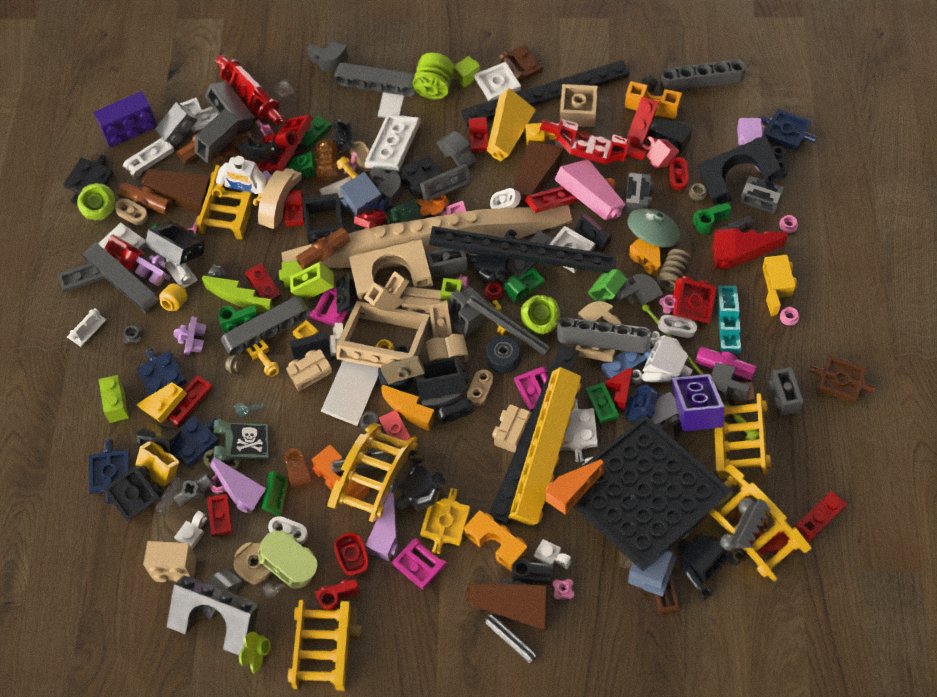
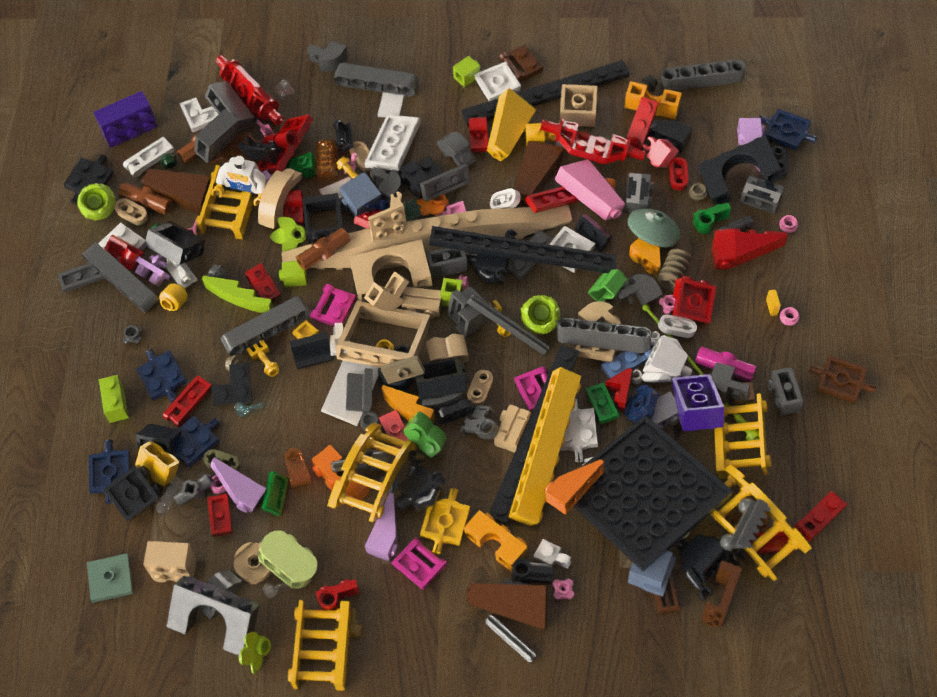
(86, 328): white hinge -> none
(109, 578): none -> sand green plate
(162, 402): yellow wing -> none
(169, 161): none -> dark green plate
(176, 124): dark grey brick -> none
(192, 344): lavender hips -> none
(192, 532): white plate -> none
(237, 318): green plate -> none
(239, 389): none -> black plate
(241, 441): flag -> none
(285, 234): none -> lime plate
(289, 527): white plate -> none
(309, 369): tan brick -> none
(312, 281): lime brick -> none
(317, 130): green plate -> none
(345, 287): black hinge -> none
(351, 554): red piece -> none
(359, 391): none -> dark grey panel
(389, 220): none -> tan plate
(425, 434): none -> bright green brick
(433, 75): lime wheel -> none
(440, 319): tan plate -> none
(480, 423): none -> dark grey piece
(494, 287): red plate -> none
(503, 361): black wheel -> none
(522, 286): green plate -> none
(727, 576): none -> reddish brown panel
(729, 319): teal slope -> none
(779, 275): yellow brick -> none

